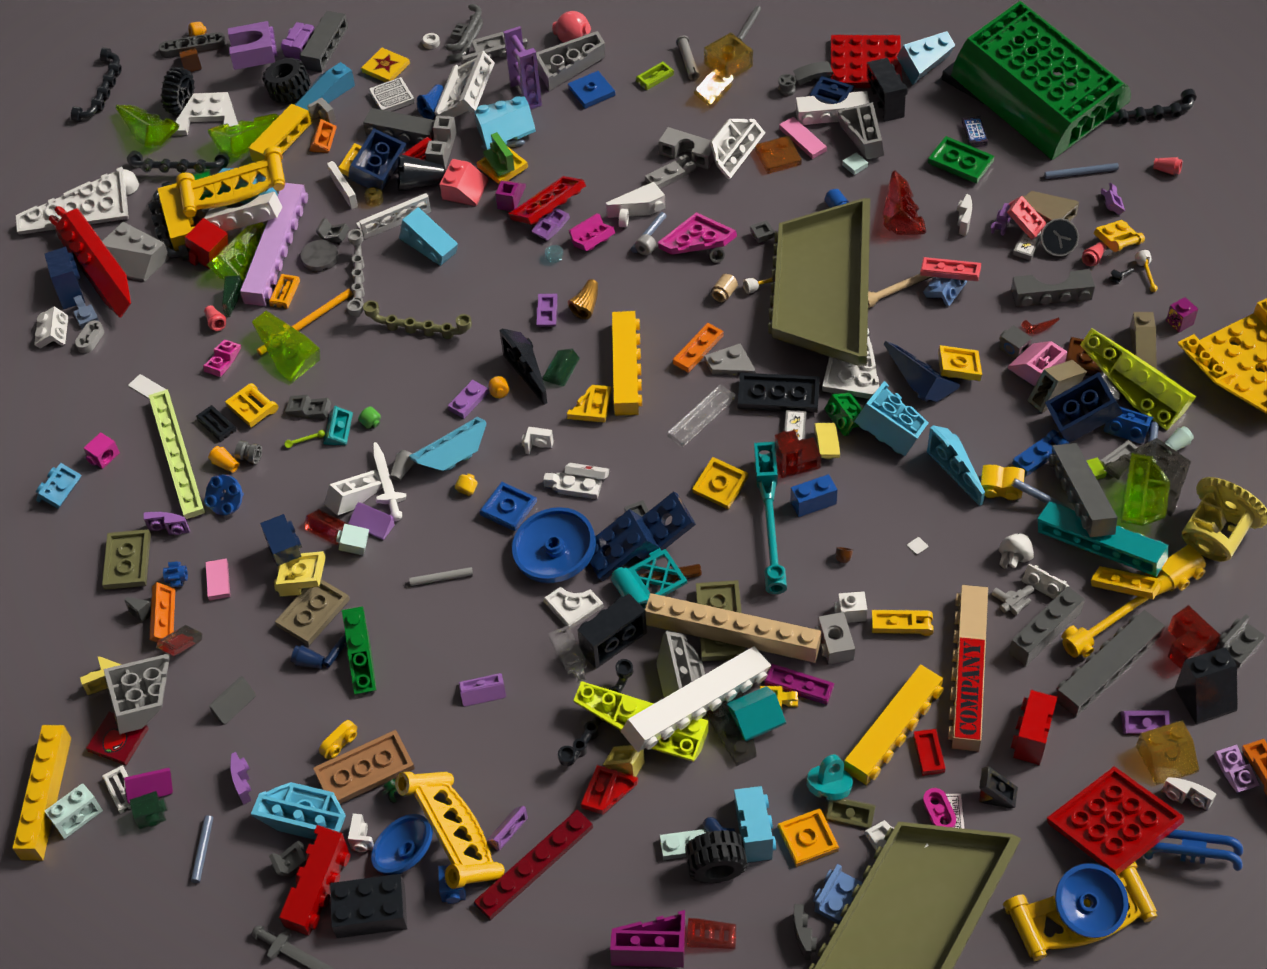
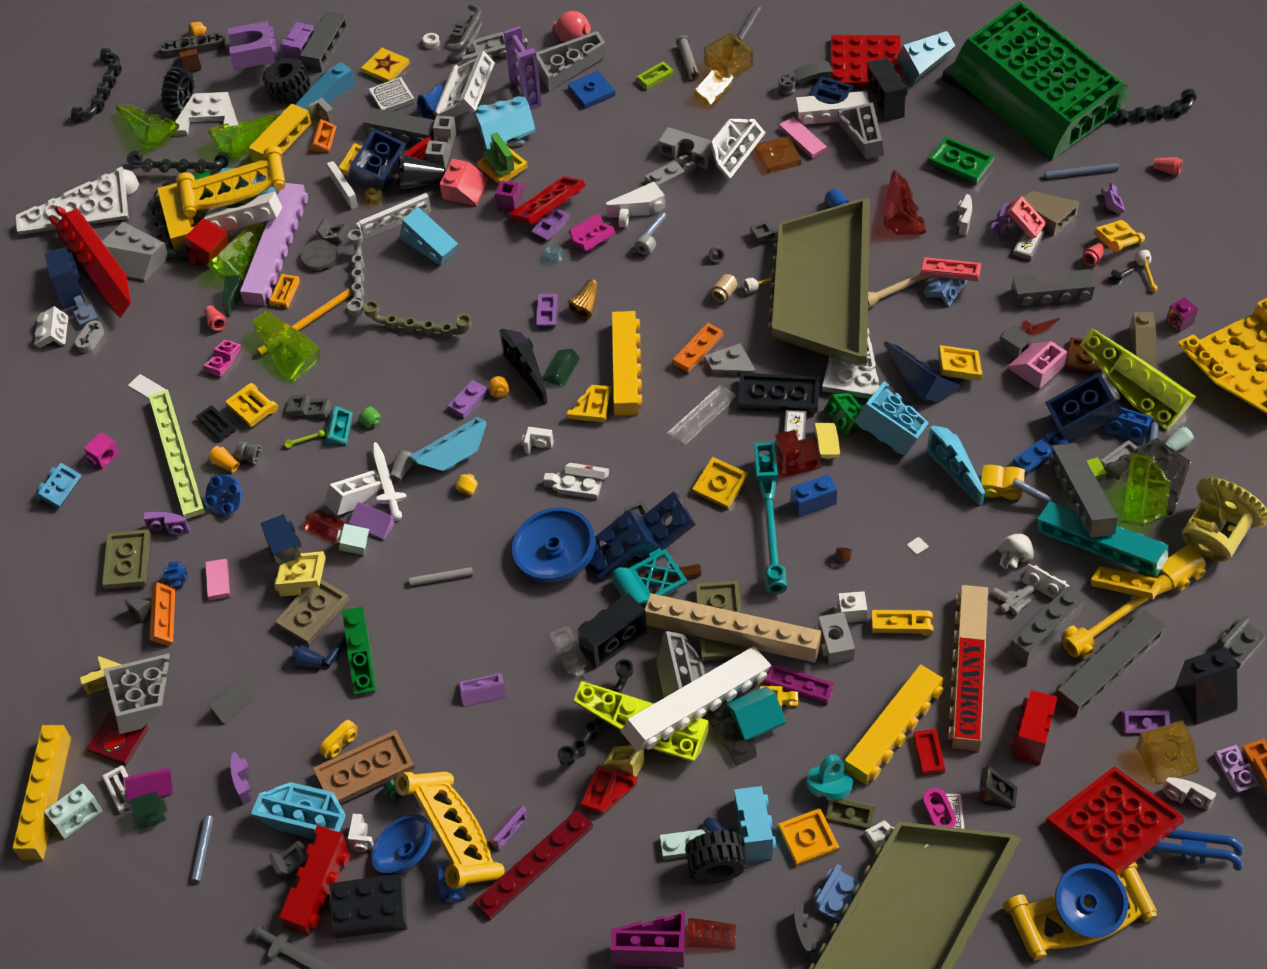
(179, 640): clear smoke tile -> none
(508, 506): blue plate -> none
(573, 607): white tile -> none
(697, 234): dark pink plate -> none
(855, 163): light aqua tile -> none
(975, 131): tile -> none
(1054, 382): dark tan slope -> none
(1059, 237): black tile -> none
(1192, 635): clear red brick -> none

